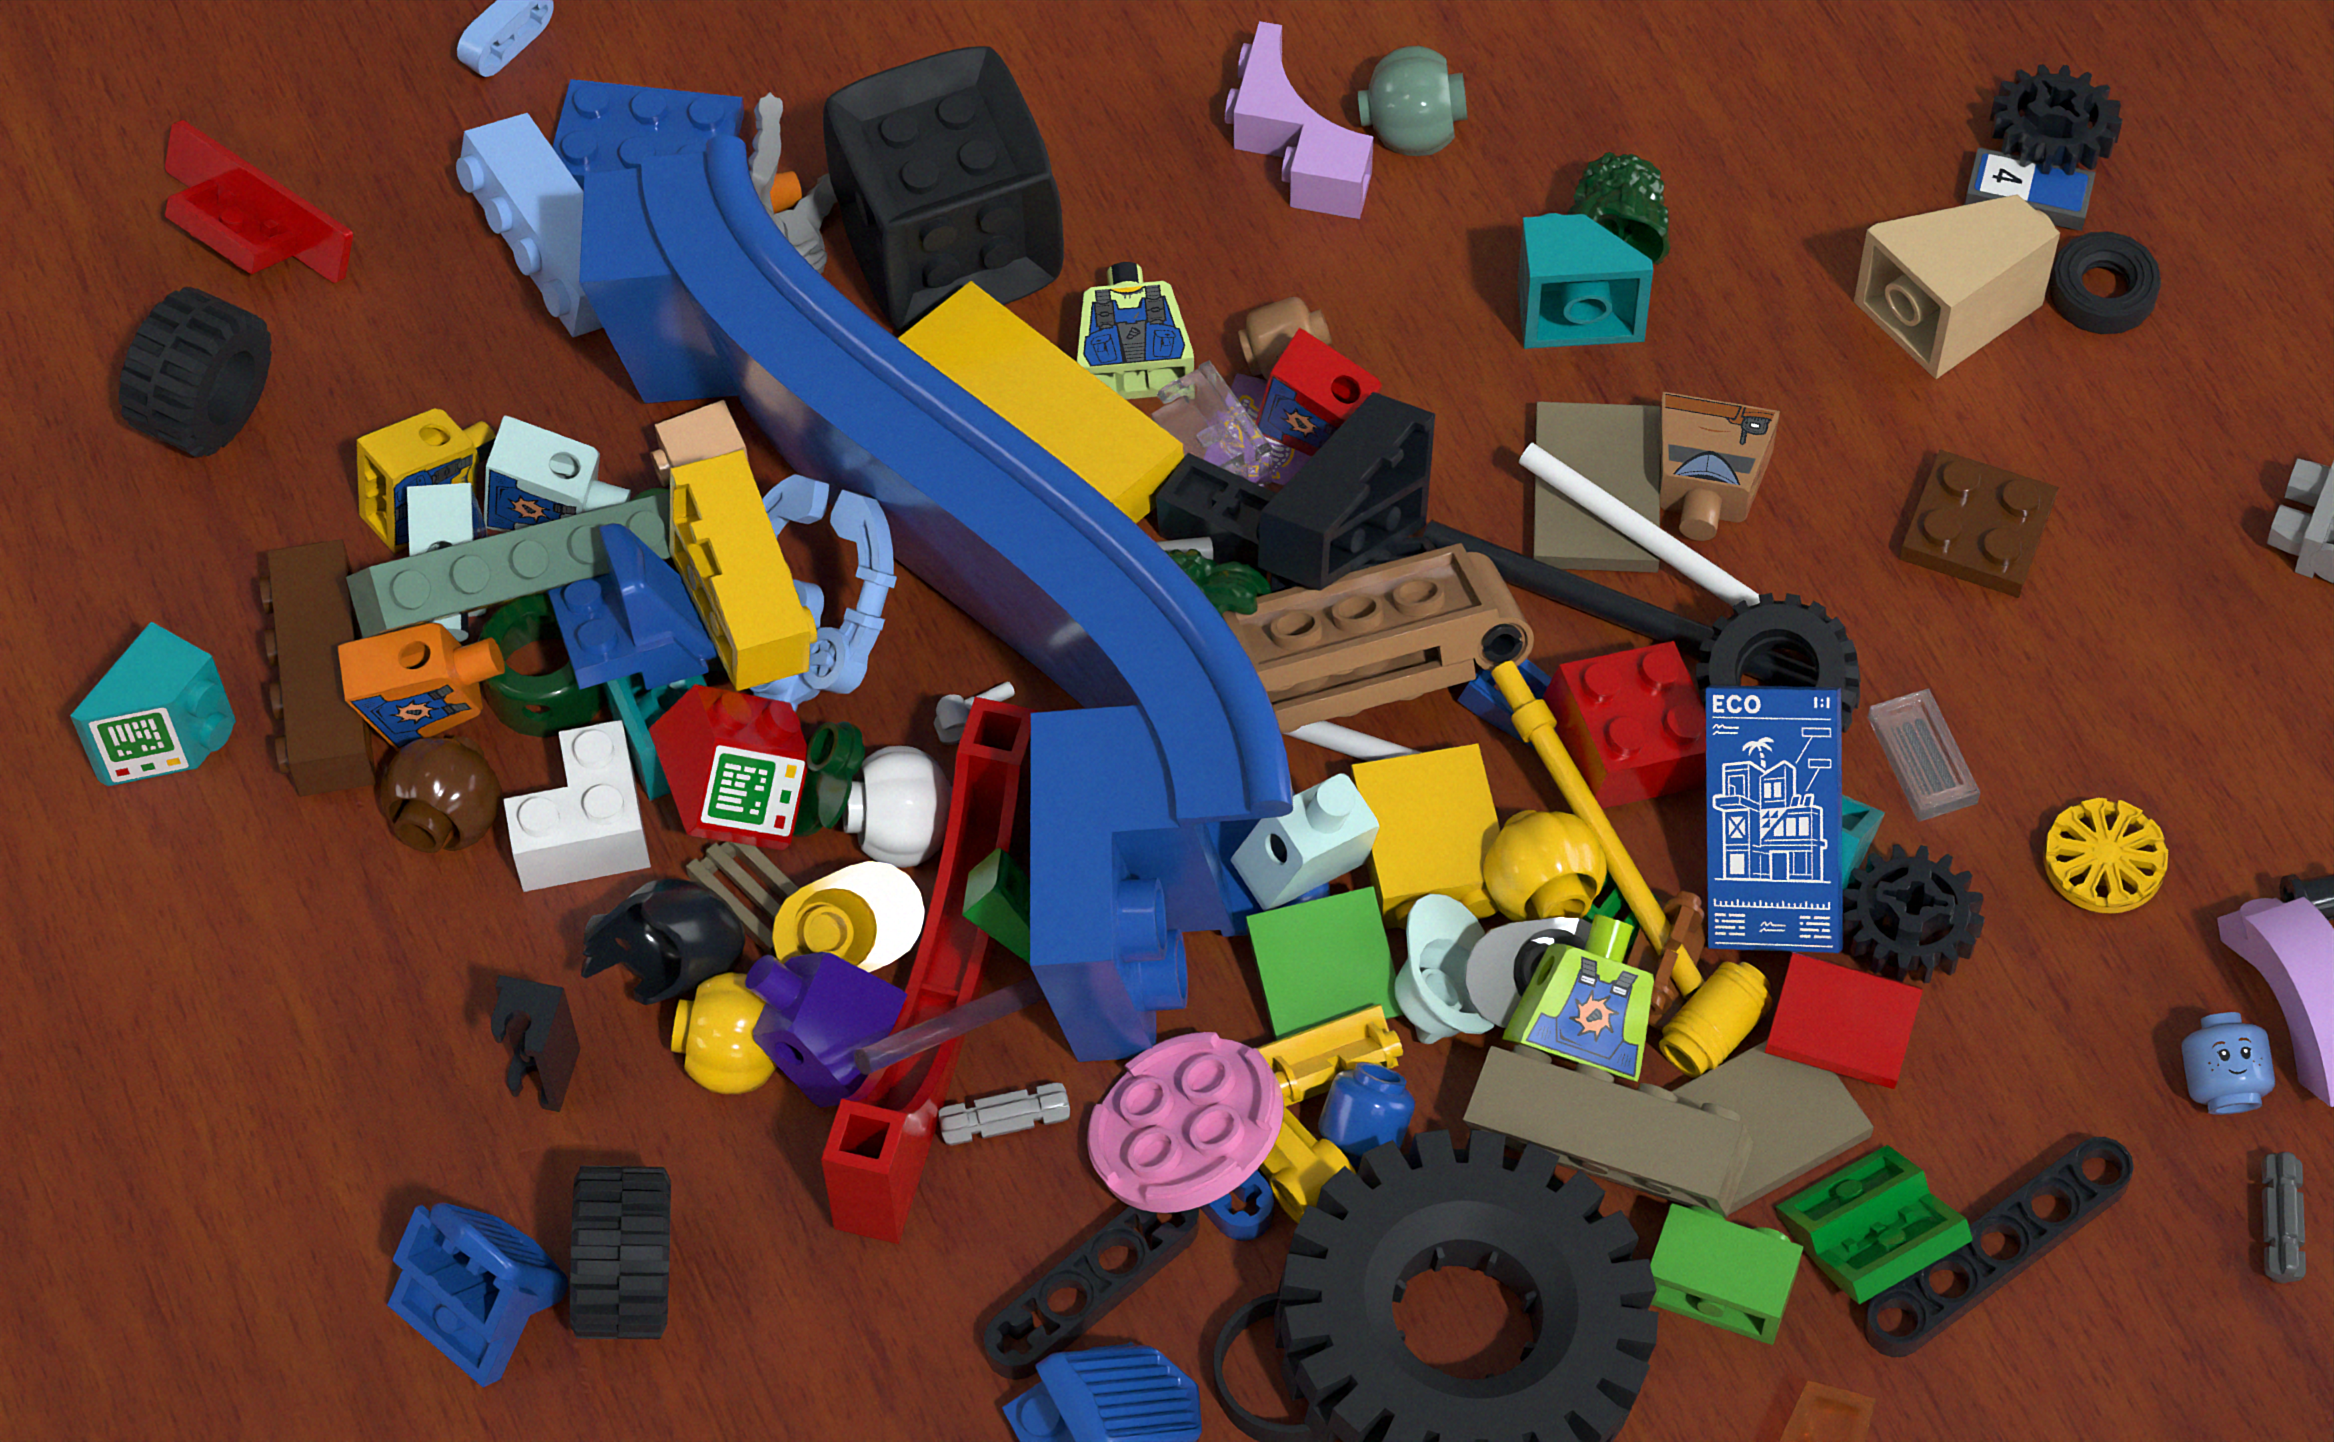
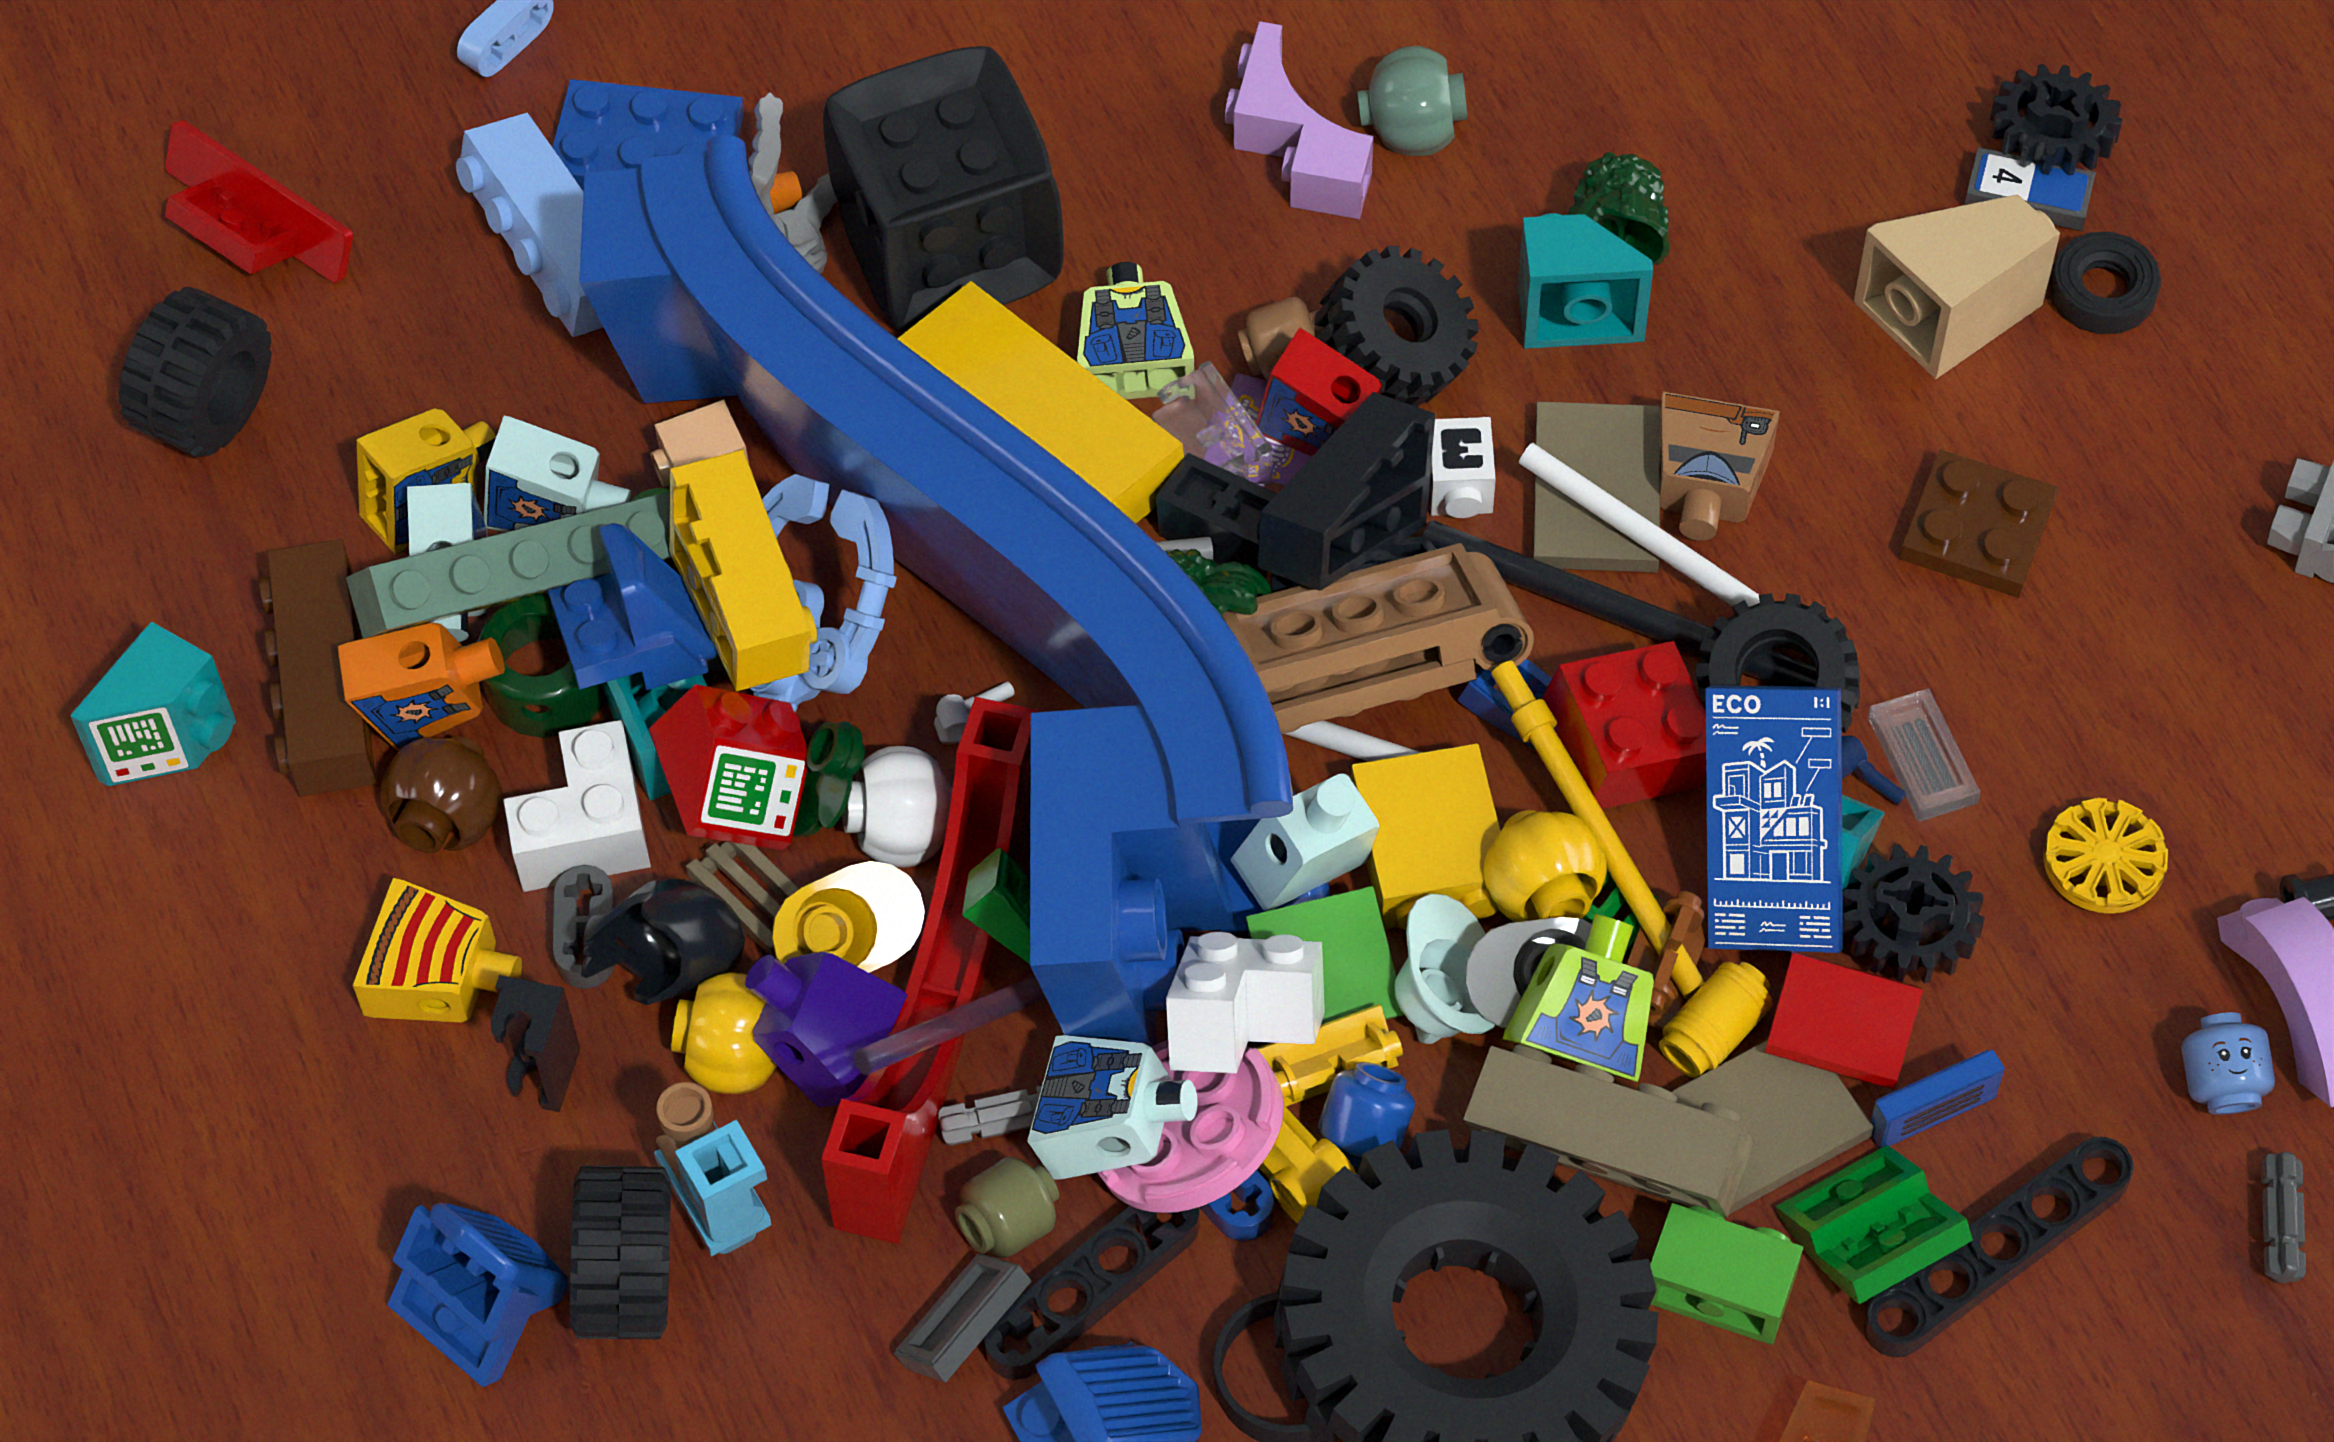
(428, 958): none -> yellow torso
(570, 926): none -> dark grey beam
(710, 1169): none -> medium azure hips
(962, 1317): none -> dark grey tile
(1007, 1207): none -> olive head
(1104, 1106): none -> torso
(1242, 993): none -> white brick
(1420, 295): none -> black tyre
(1462, 467): none -> white brick
(1856, 760): none -> dark blue hand
(1936, 1098): none -> blue tile

